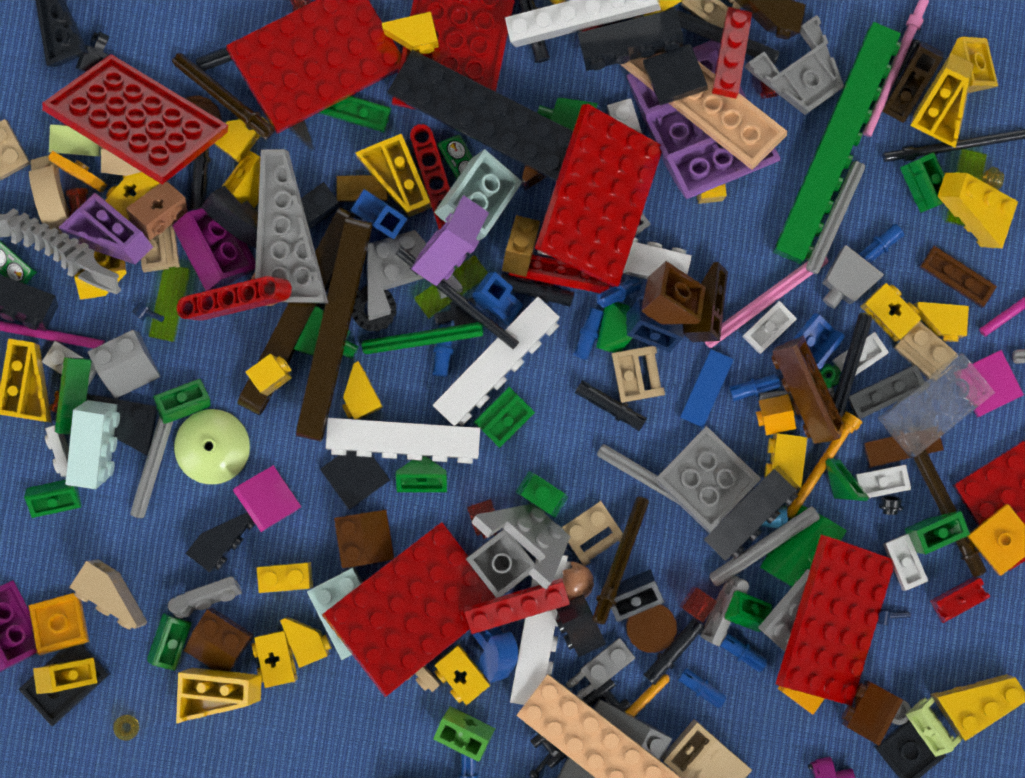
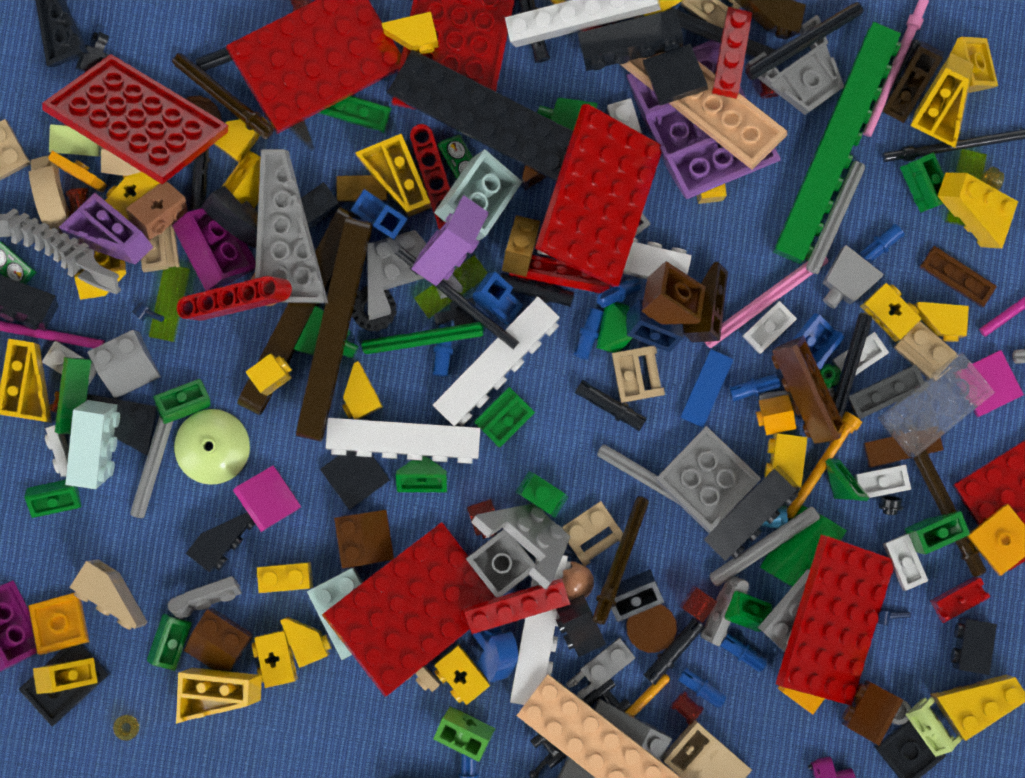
(687, 707): none -> clear red bush
(804, 41): none -> black axle
(973, 646): none -> black brick

